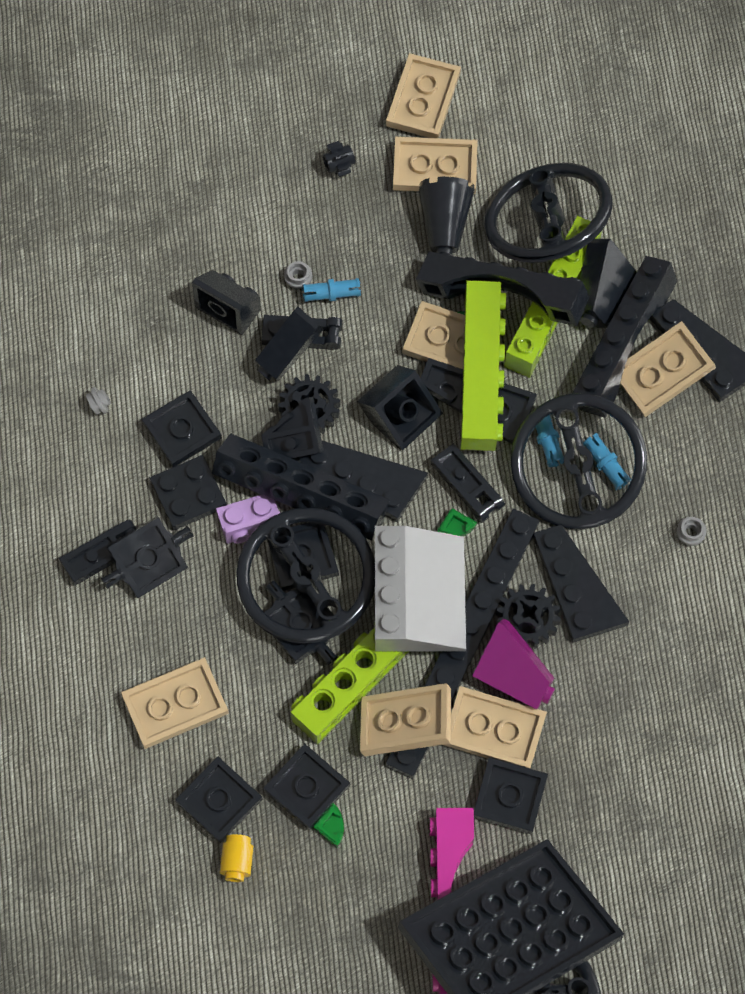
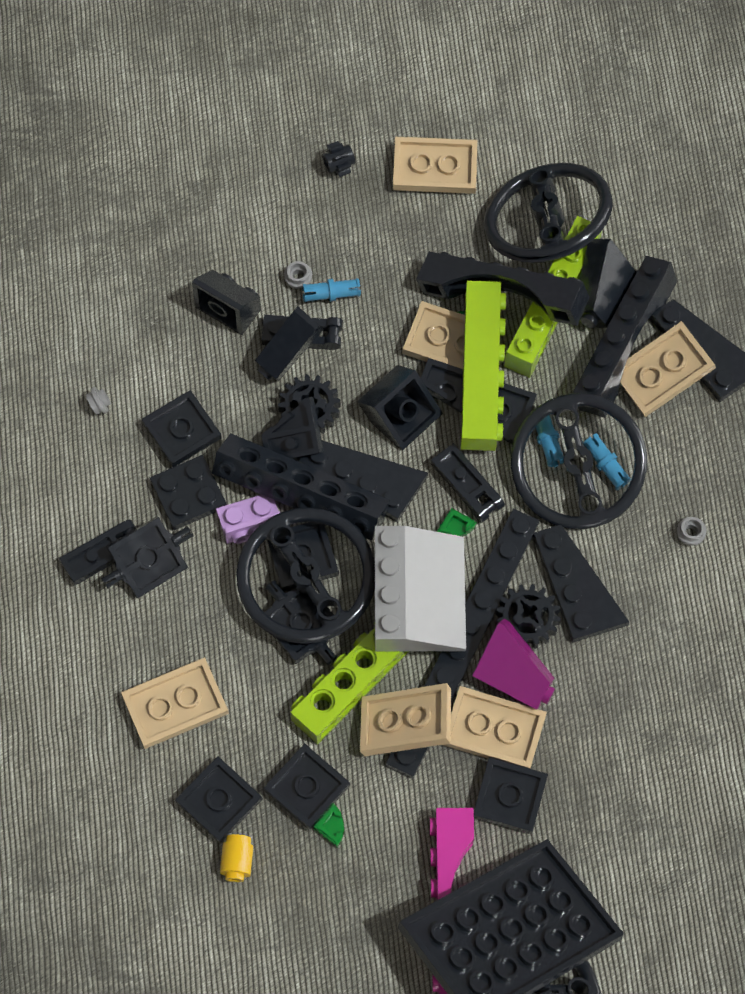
(423, 96): tan plate -> none
(445, 211): black cone -> none

